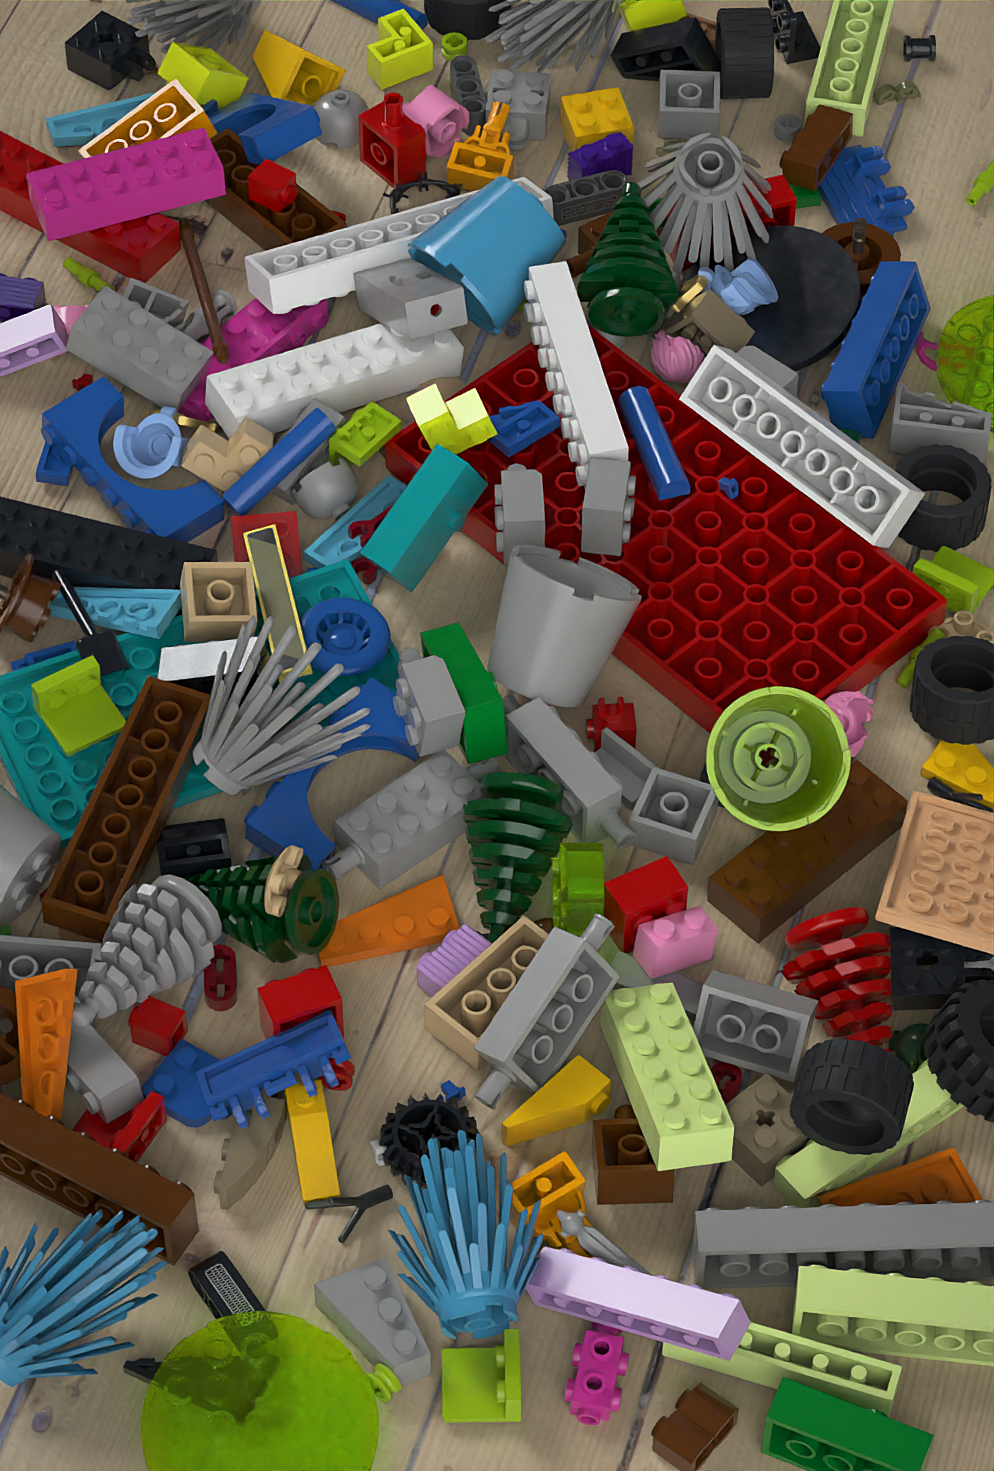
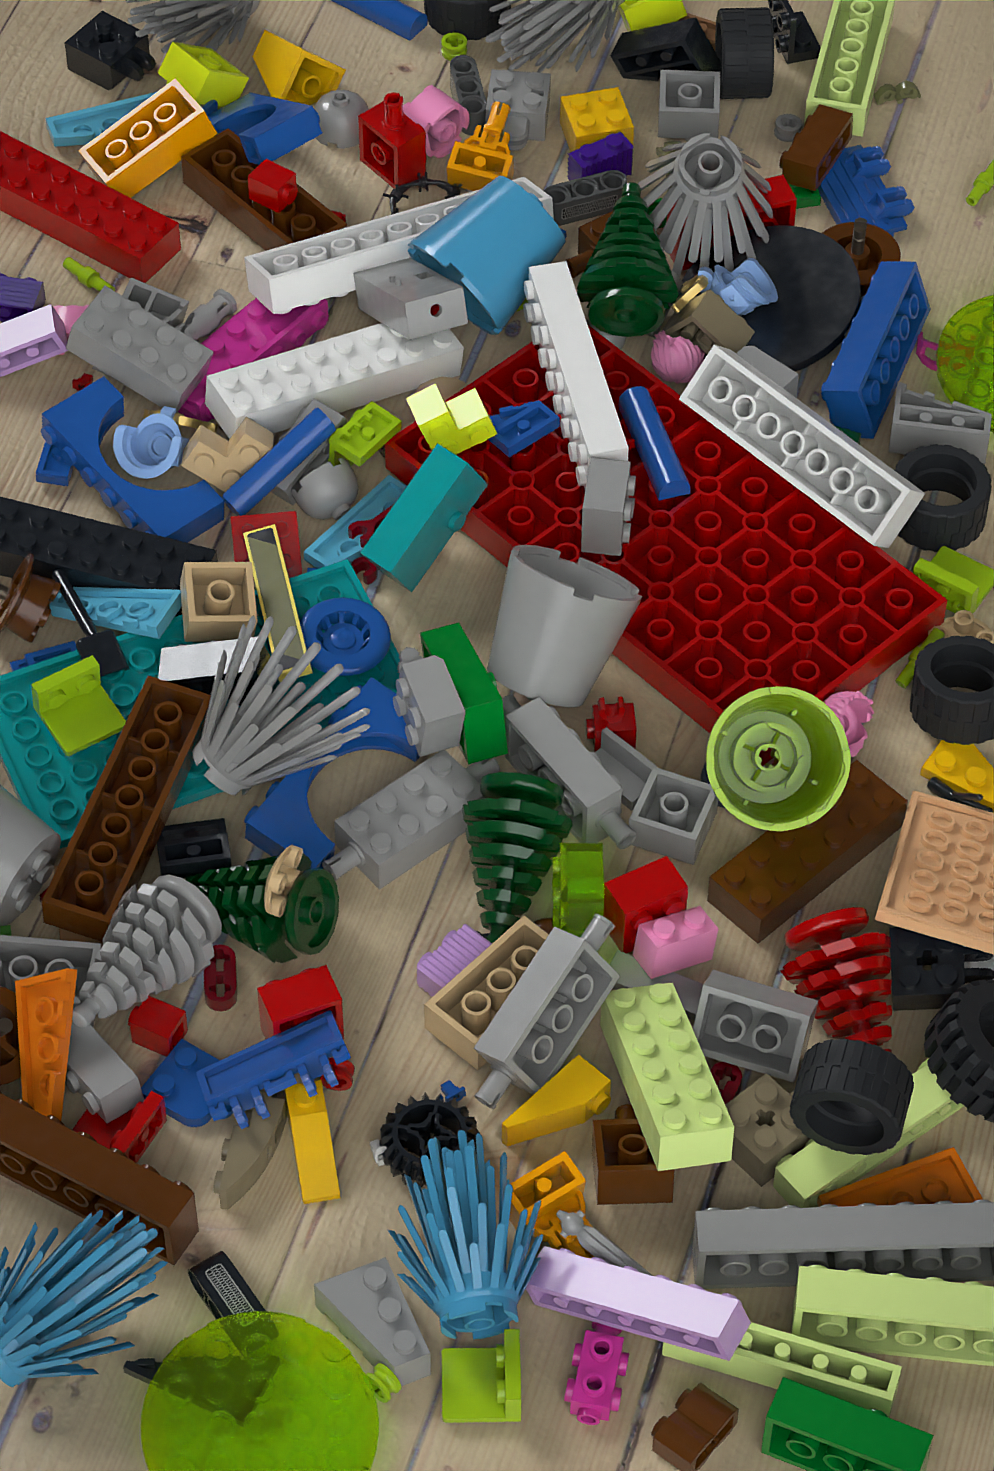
(126, 184): dark pink brick -> none
(219, 346): reddish brown hose -> none
(361, 1202): pearl dark grey plant -> none
(394, 925): orange wing -> none
(400, 52): neon yellow brick -> none
(521, 509): light grey hinge -> none
(729, 486): blue piece -> none
(910, 1045): clear green brick -> none
(919, 48): black bush -> none

